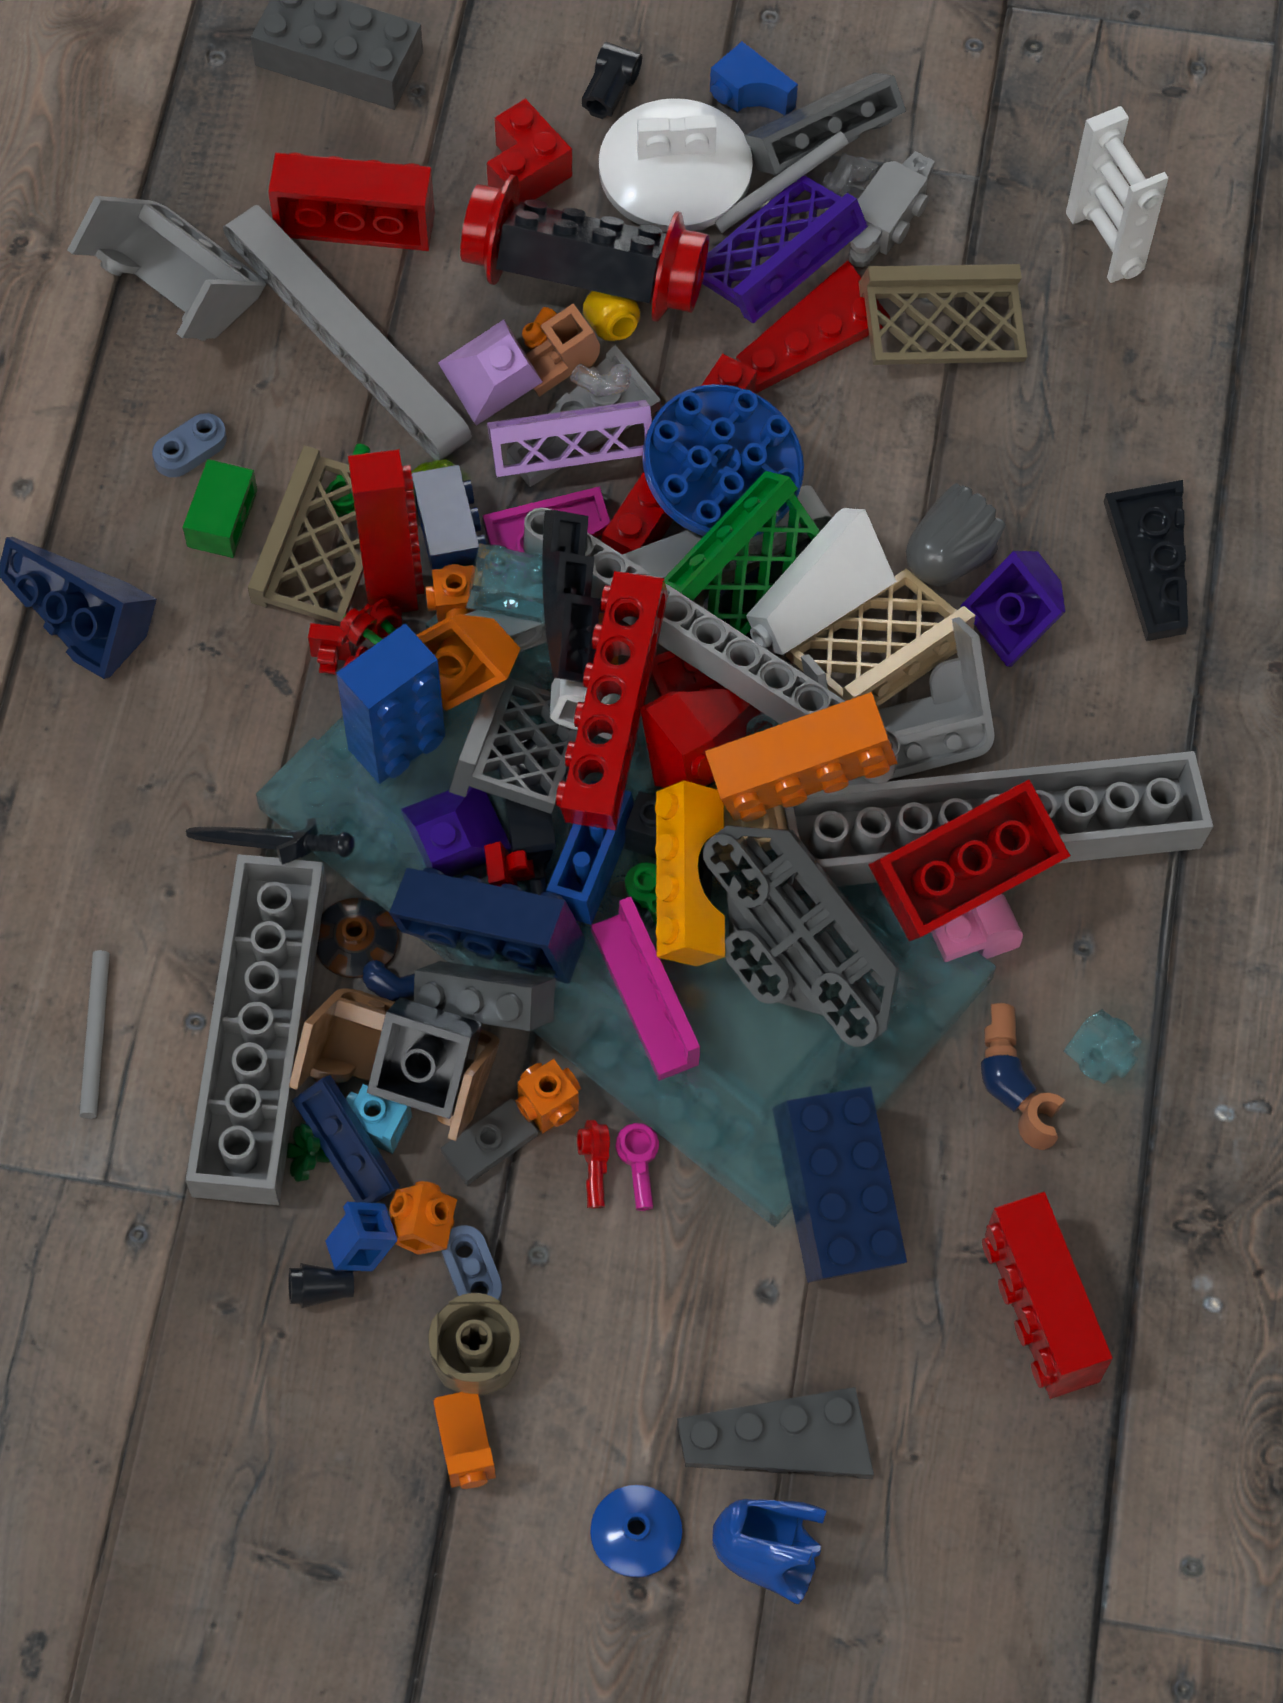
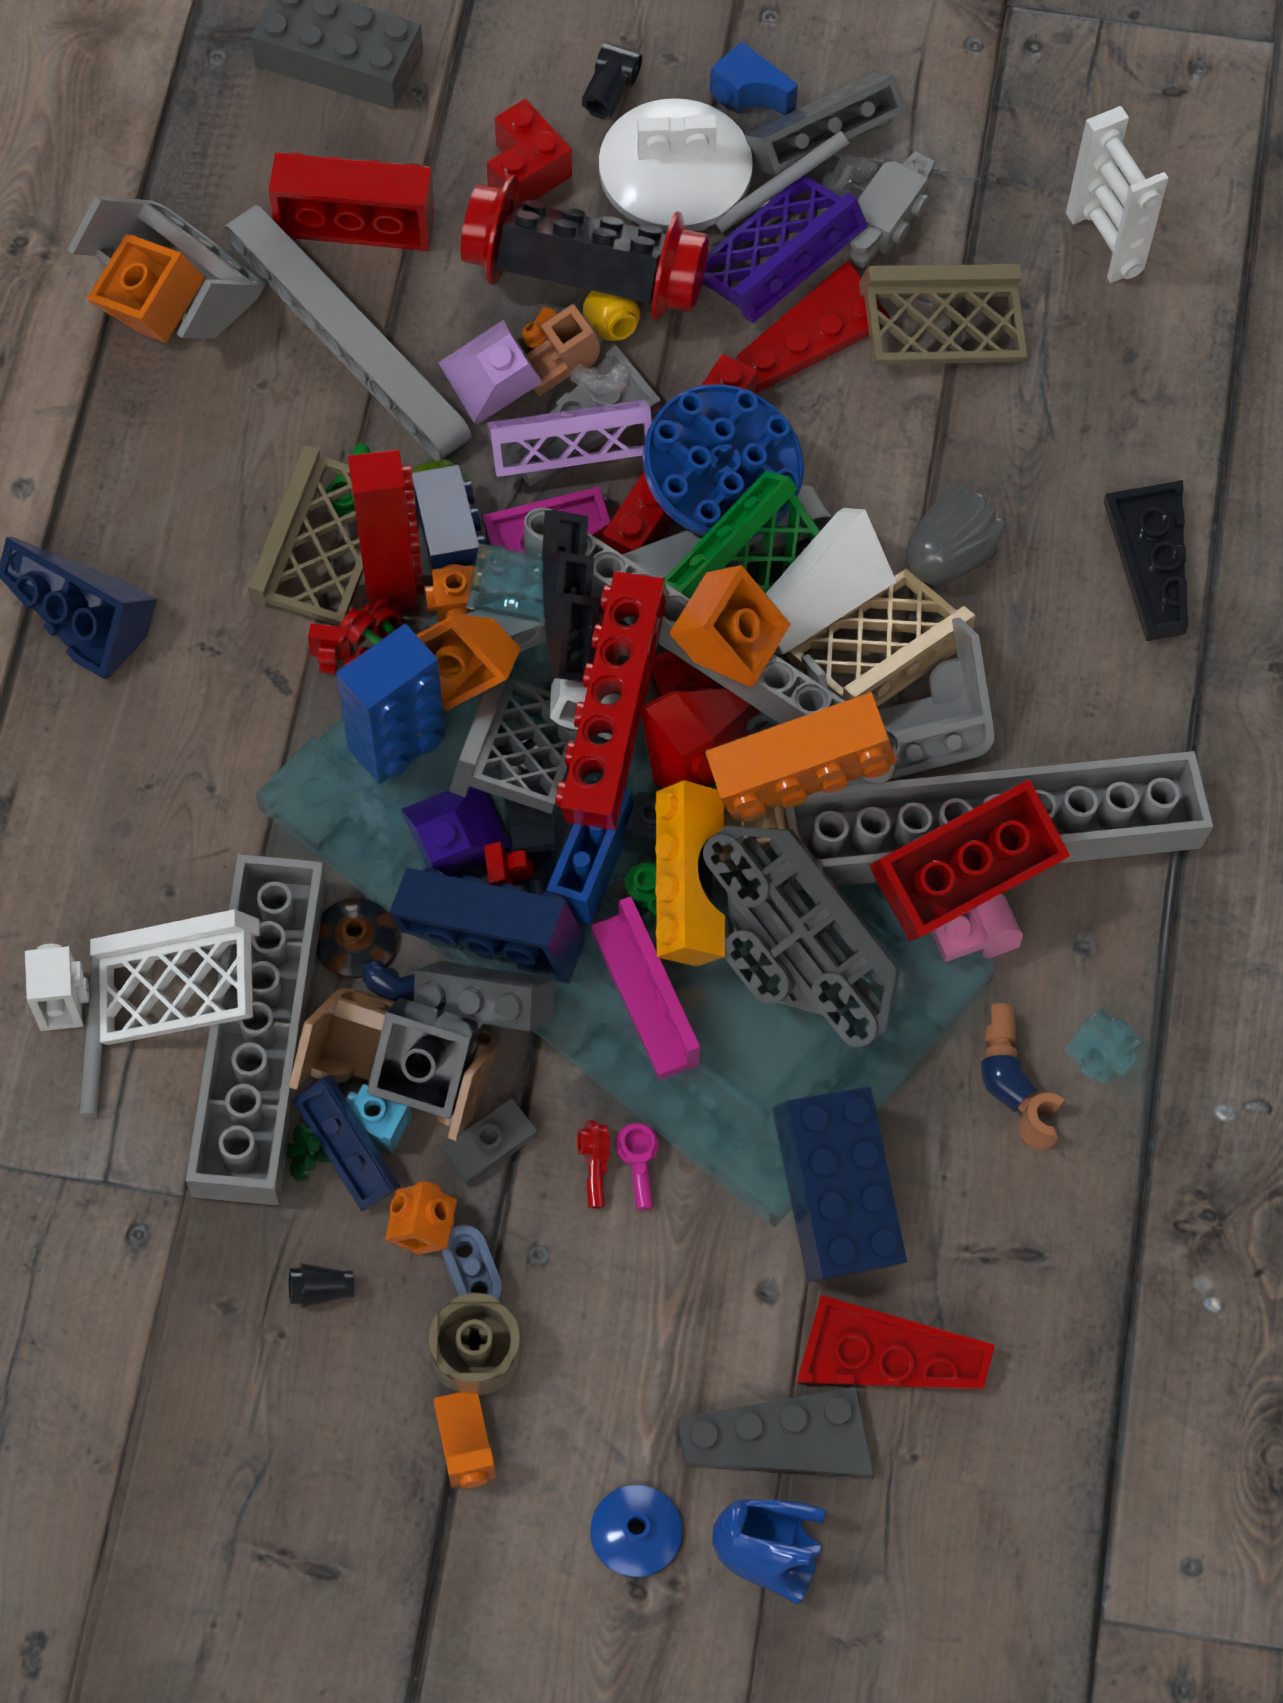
(55, 987): none -> white brick
(146, 287): none -> orange slope
(178, 940): none -> white fence
(191, 445): sand blue plate -> none
(220, 508): green panel -> none
(288, 843): black sword -> none
(361, 1237): blue brick -> none
(545, 1107): orange brick -> none
(730, 625): none -> orange slope
(884, 1350): none -> red wing
(1017, 604): dark purple slope -> none
(1046, 1296): red brick -> none

